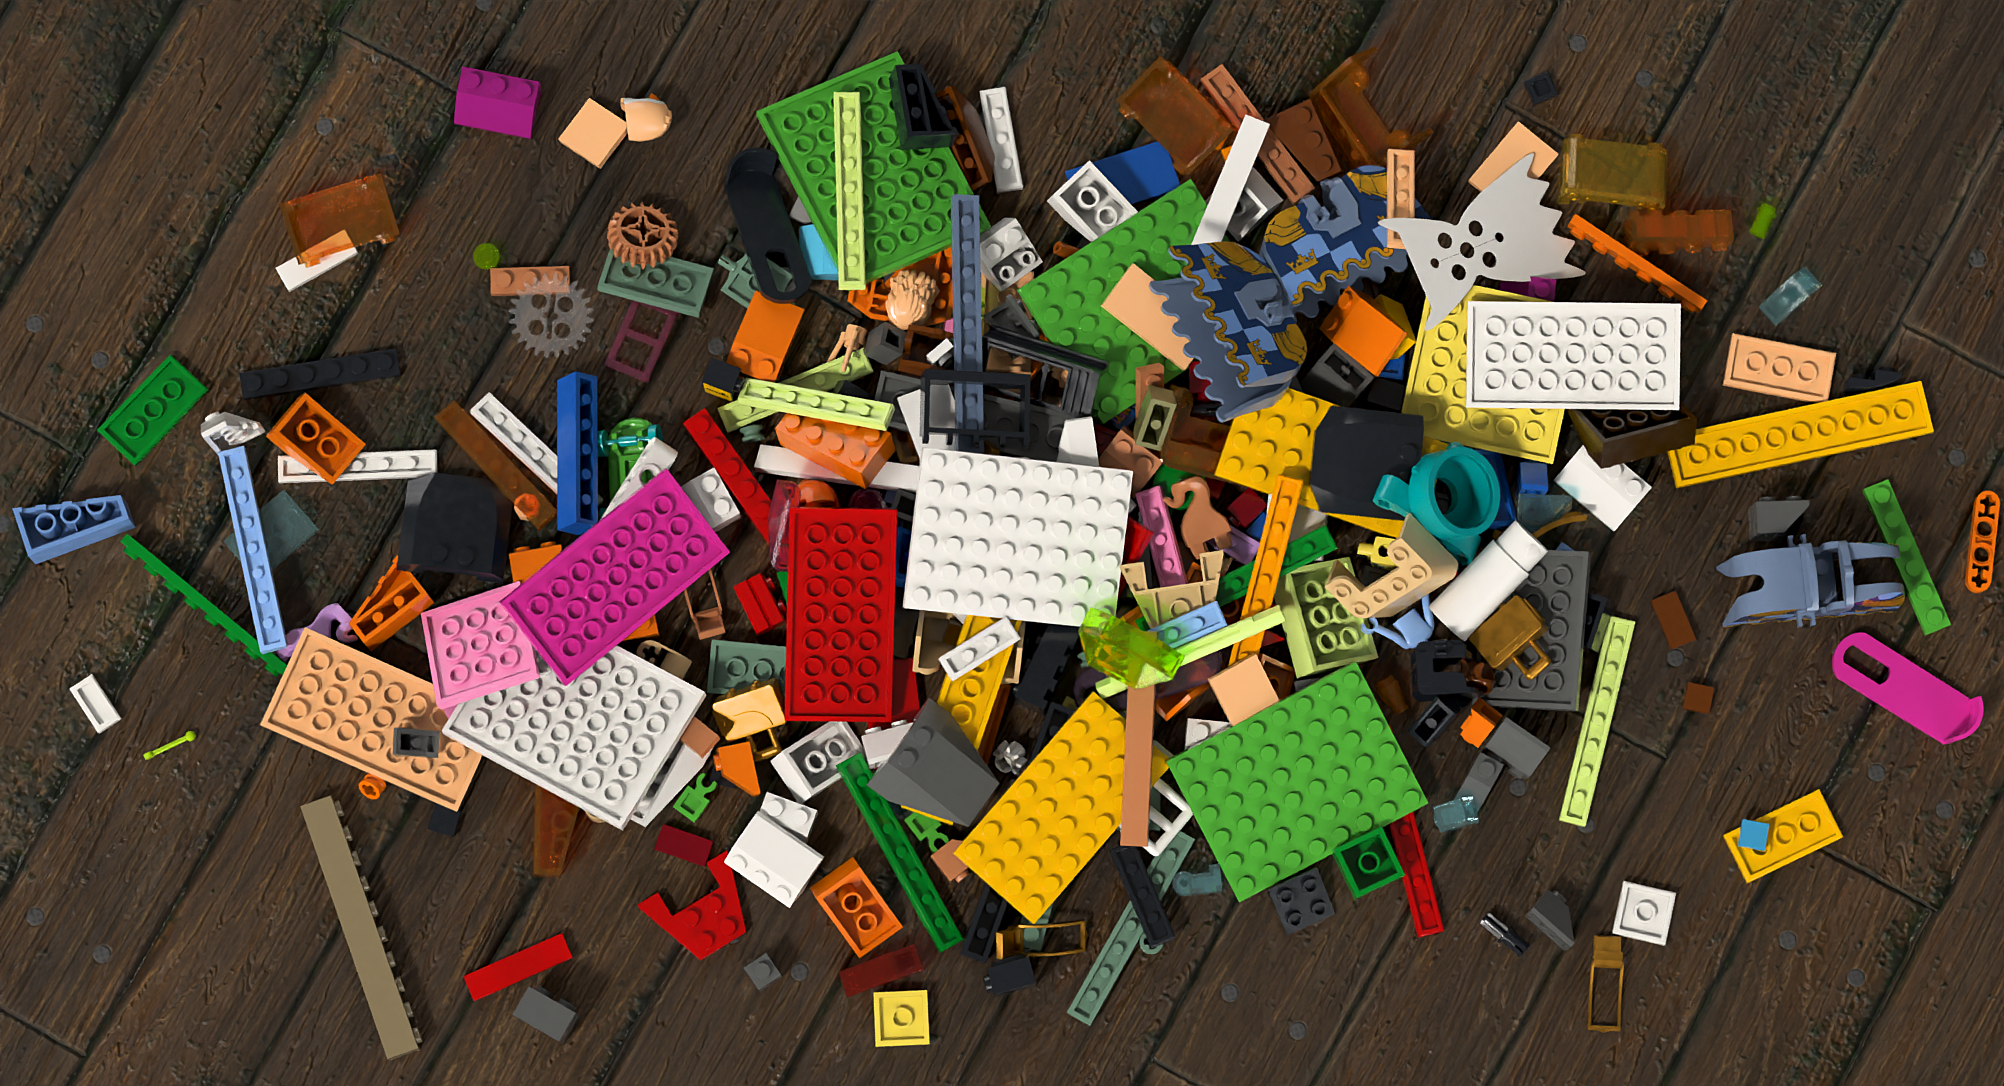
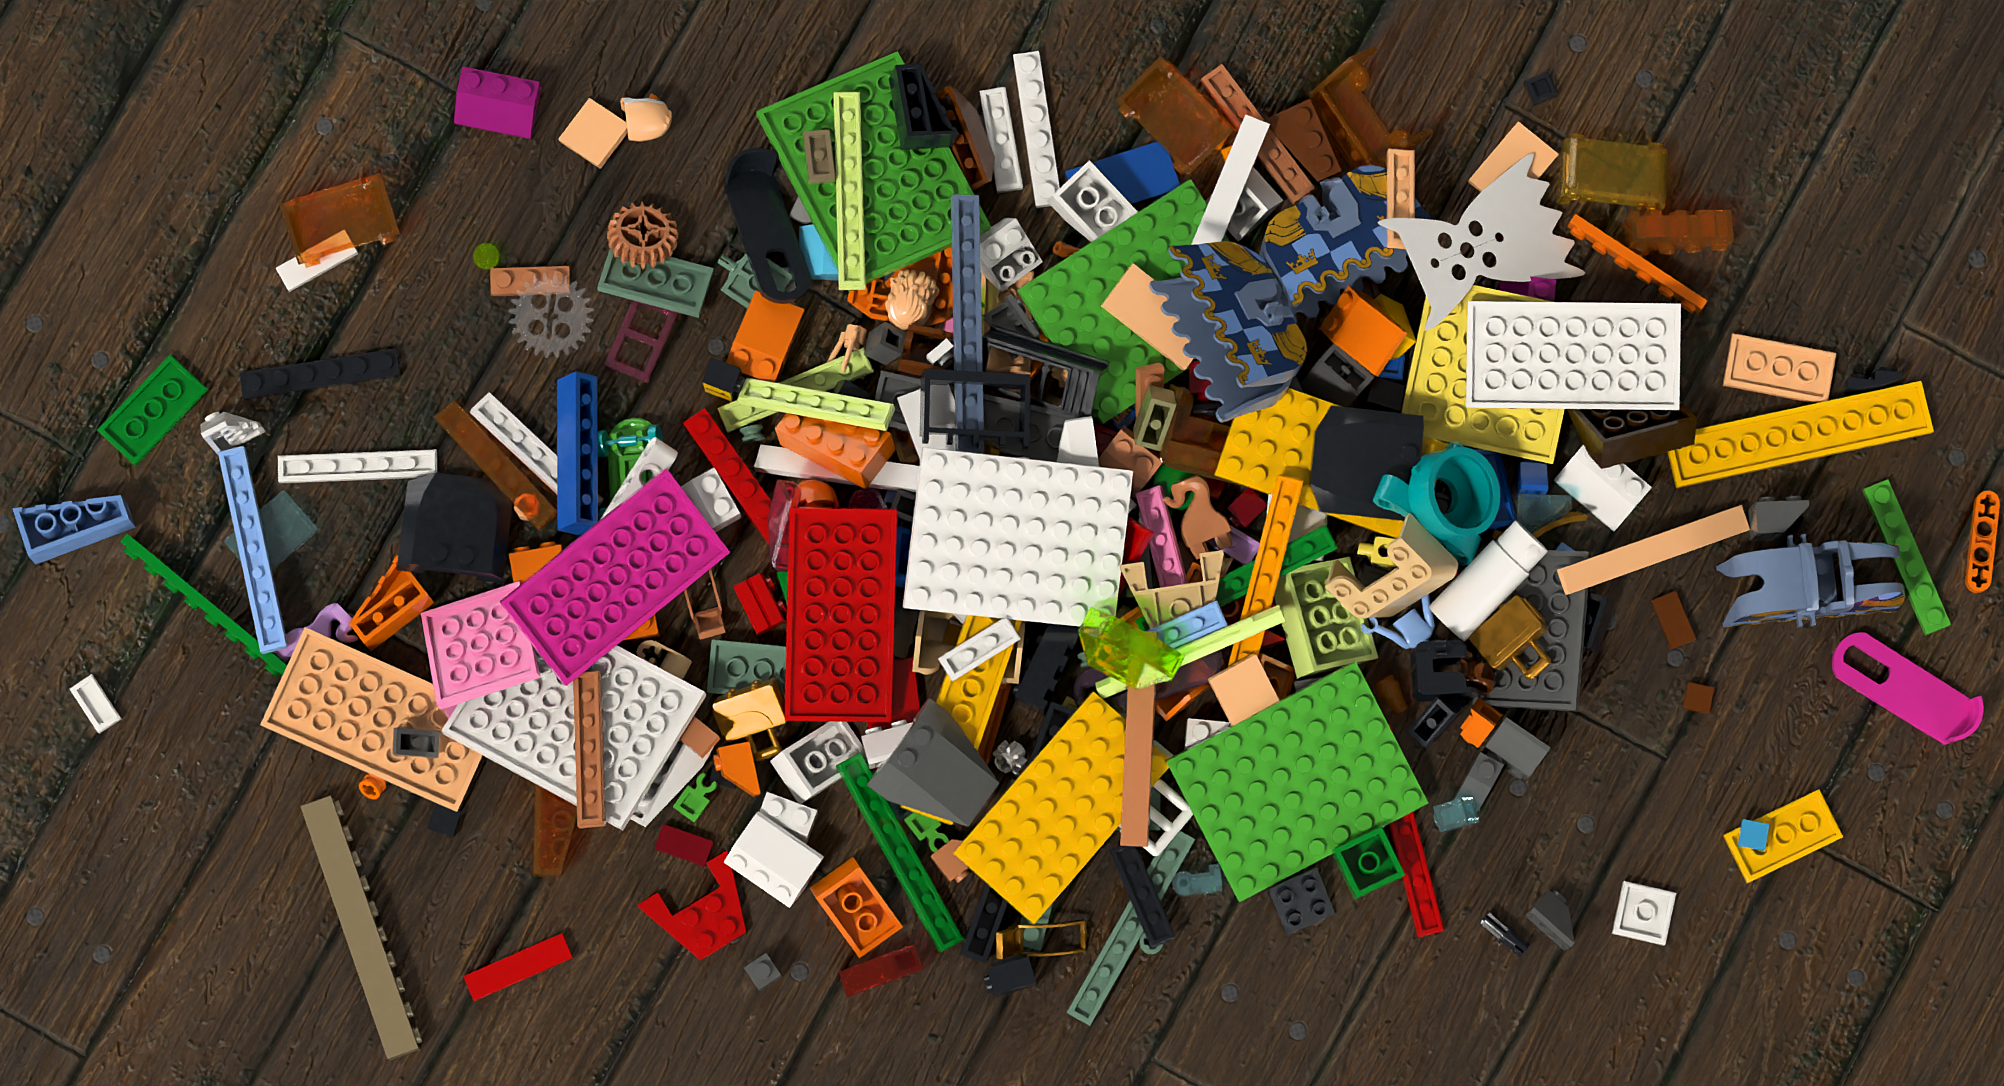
(190, 736): lime hinge -> none
(315, 439): orange slope -> none
(546, 1014): dark grey brick -> none
(589, 750): none -> nougat tile
(819, 156): none -> dark tan plate
(901, 1018): light yellow plate -> none
(1036, 126): none -> white plate
(1256, 529): blue tile -> none
(1597, 721): yellowish green tile -> none
(1606, 955): pearl gold piece -> none
(1653, 549): none -> light nougat tile
(1762, 220): clear neon green pin -> none
(1790, 296): clear light blue slope -> none

